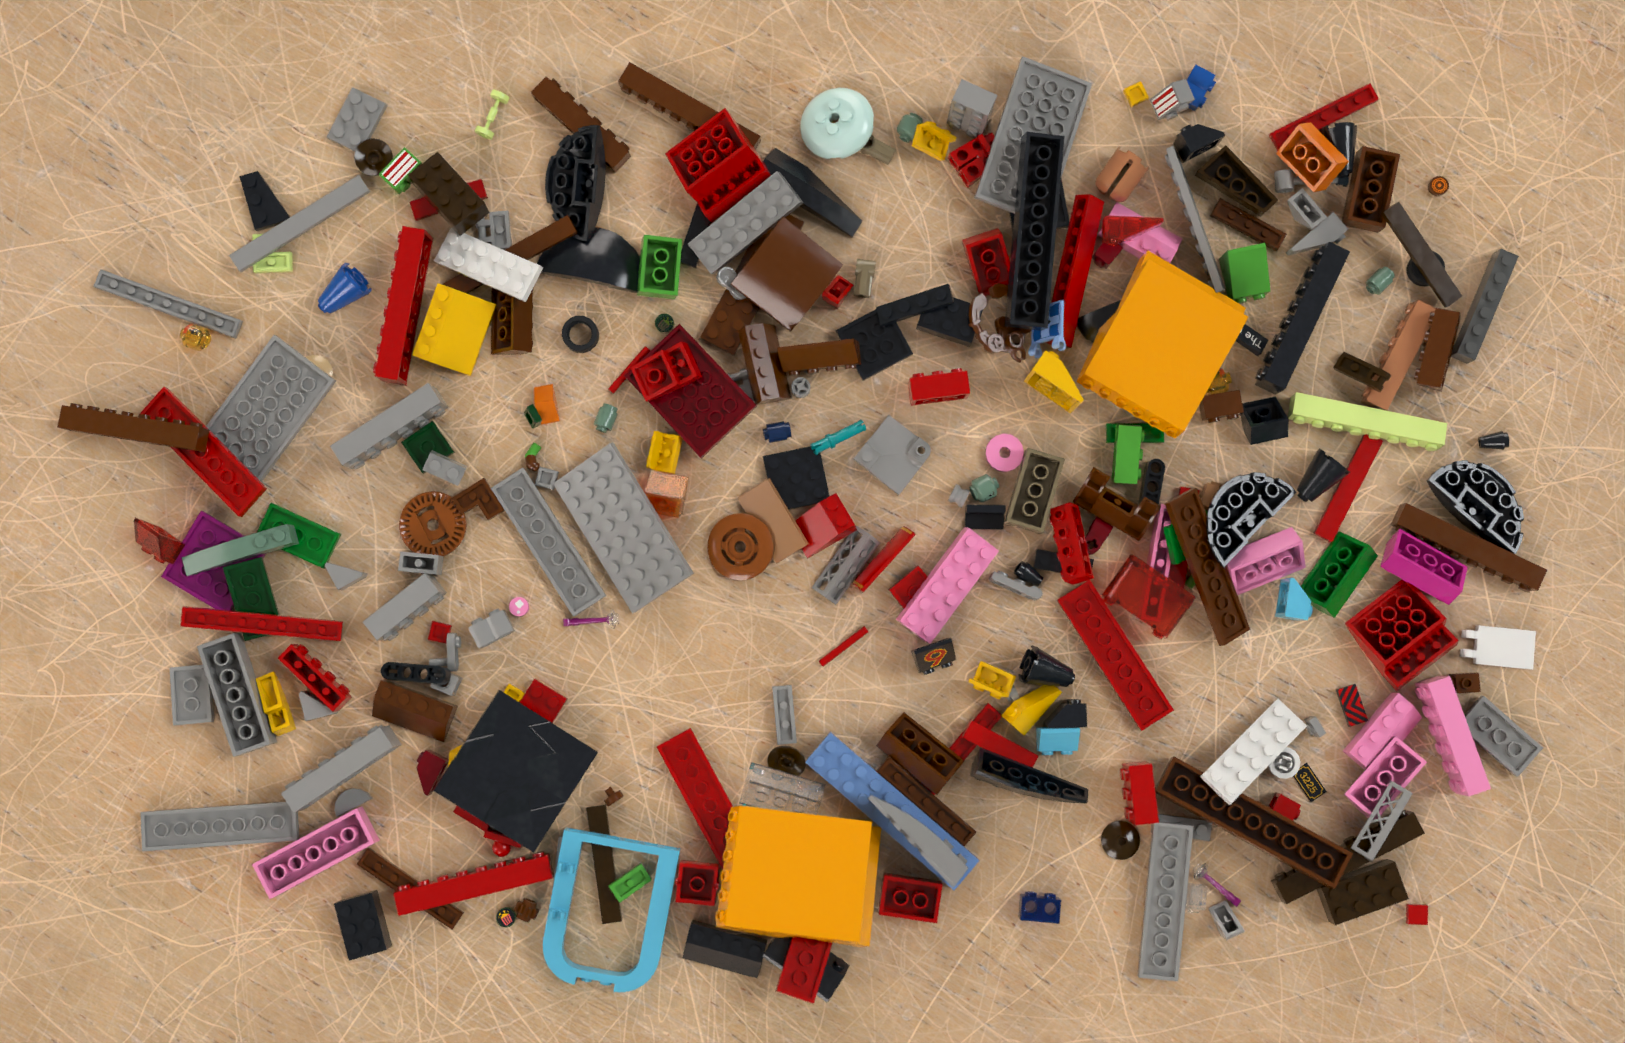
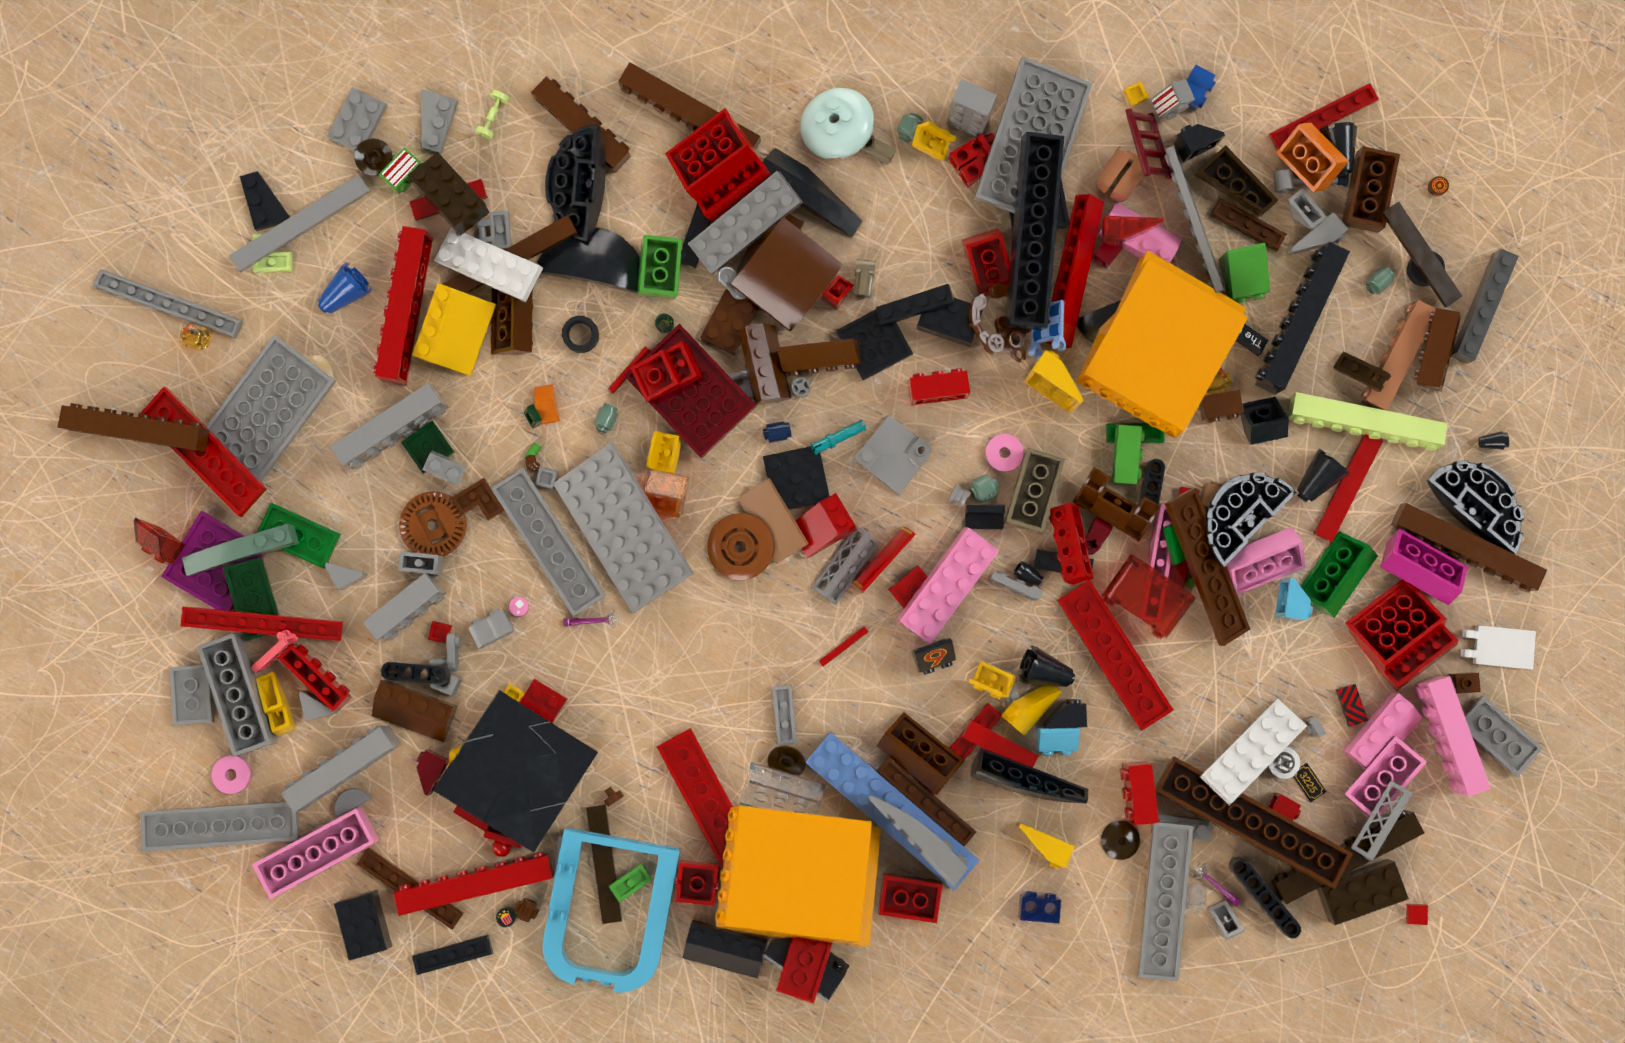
(220, 777): none -> bright pink tile
(285, 640): none -> coral hinge
(436, 119): none -> light grey wing
(452, 954): none -> black tile
(1052, 848): none -> yellow slope
(1153, 135): none -> dark red bar
(1271, 904): none -> black beam

